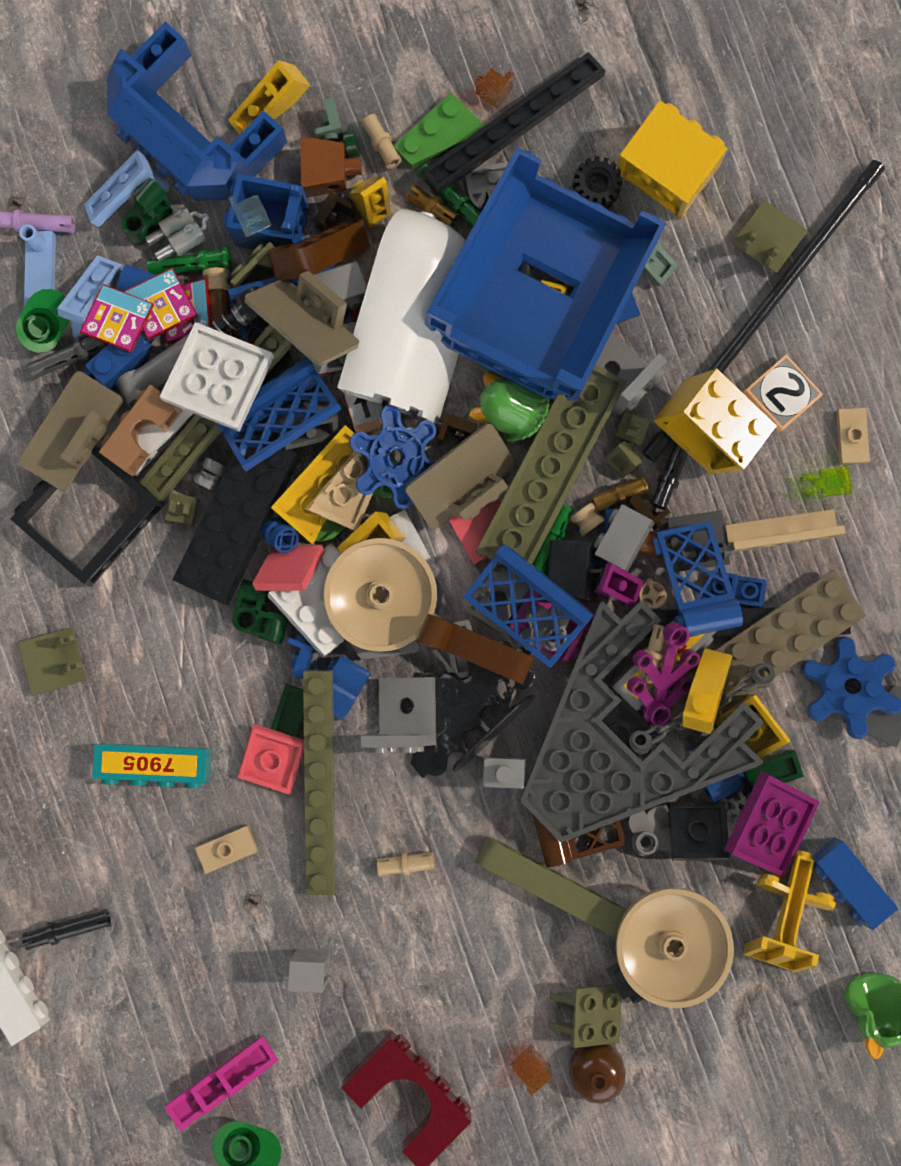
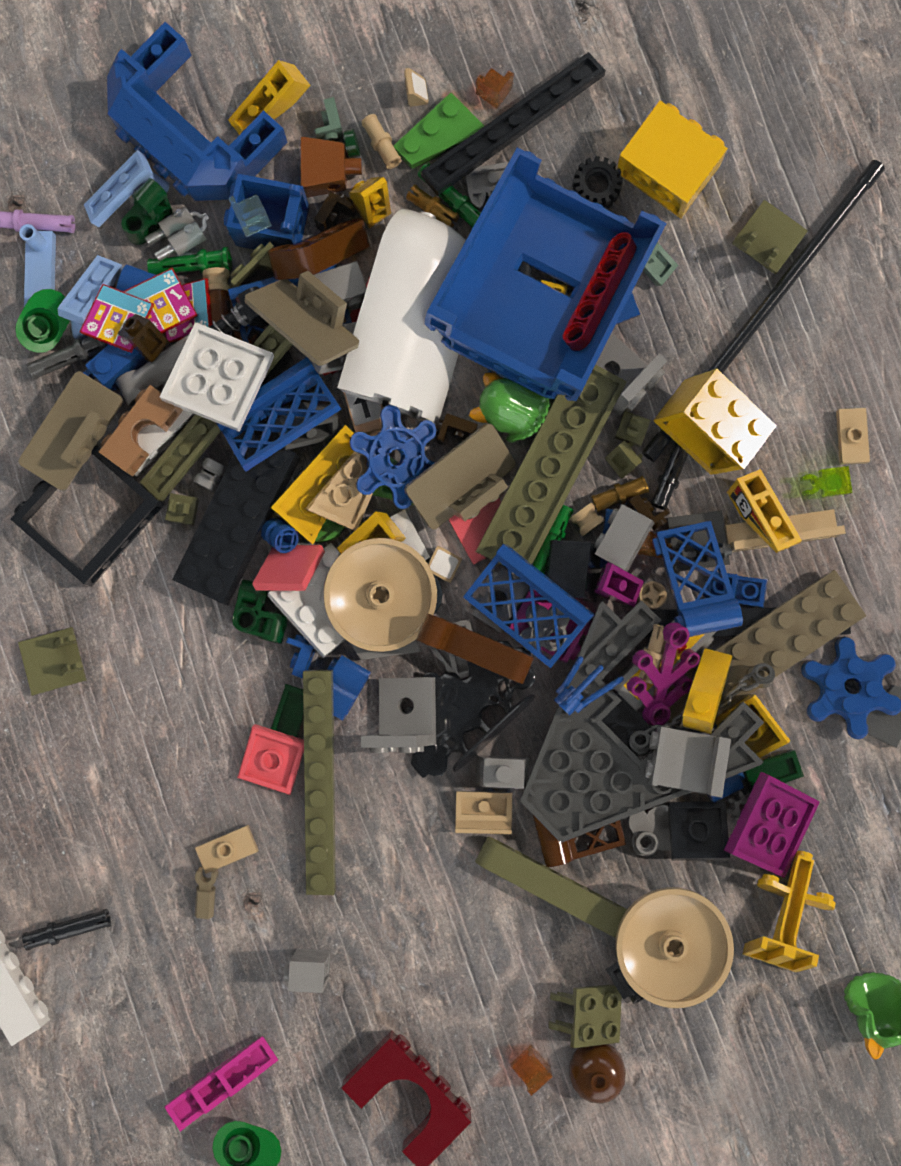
(143, 336): none -> dark brown bracket
(152, 763): brick -> none
(205, 894): none -> dark tan bar
(406, 864): tan pin -> none
(415, 88): none -> tan slope
(444, 564): none -> white slope
(483, 812): none -> tan plate
(570, 698): none -> blue plant
(599, 302): none -> red beam
(688, 761): none -> light grey panel
(763, 511): none -> yellow slope
(783, 393): slope -> none
(853, 884): blue brick -> none

